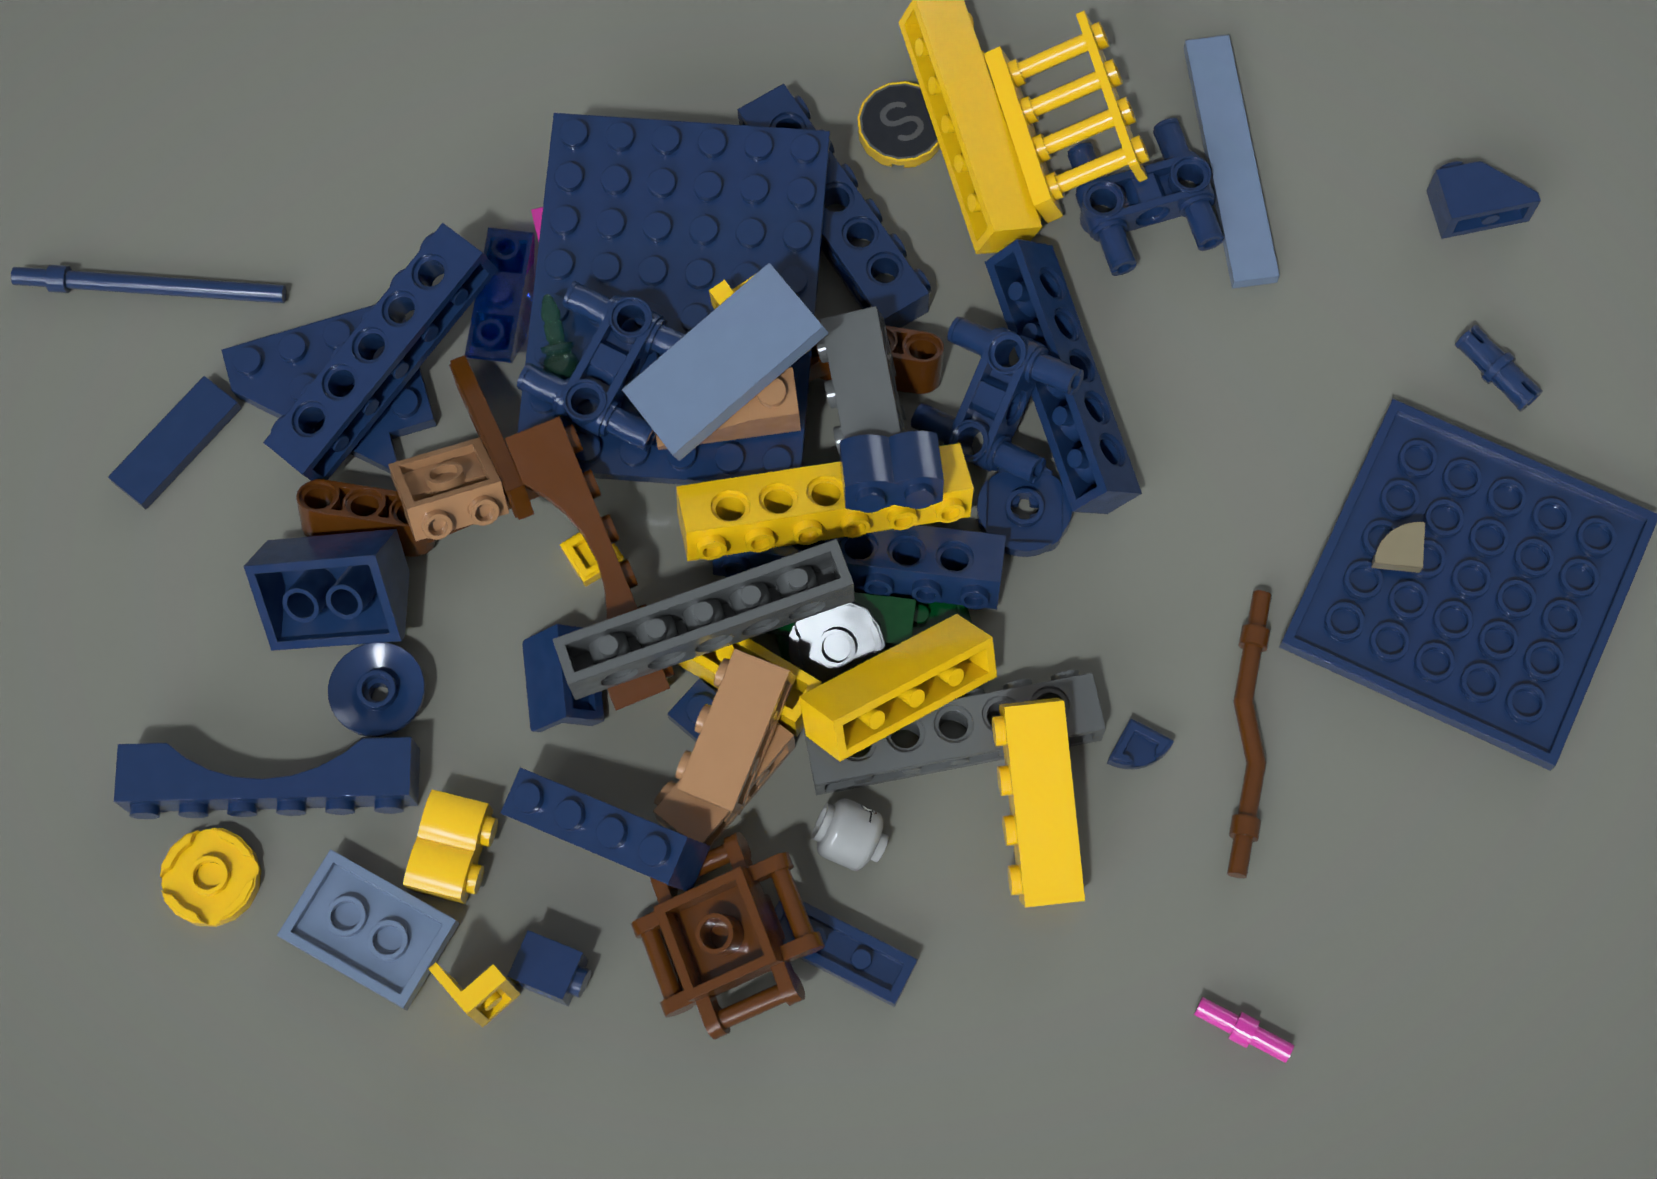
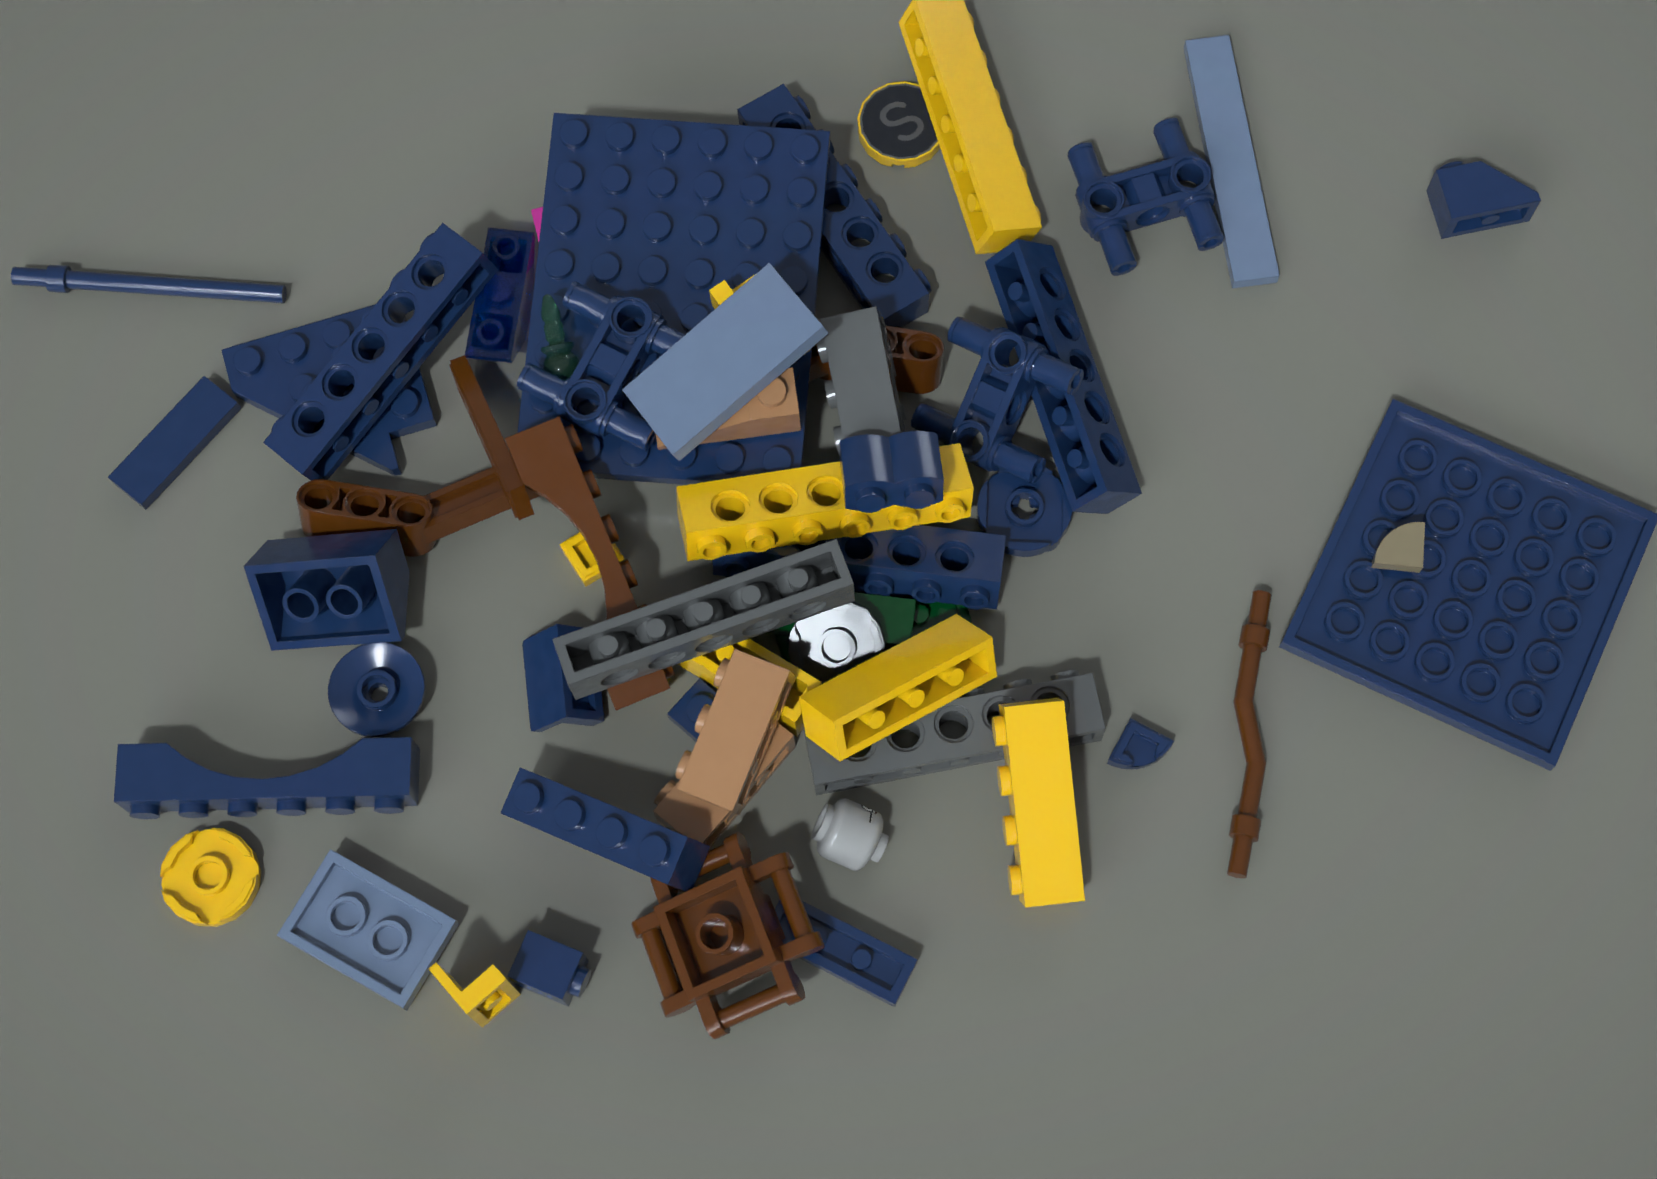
(449, 489): medium nougat plate -> none
(450, 846): yellow brick -> none
(1023, 111): yellow fence -> none
(1244, 1030): dark pink bar -> none
(1498, 368): dark blue pin -> none

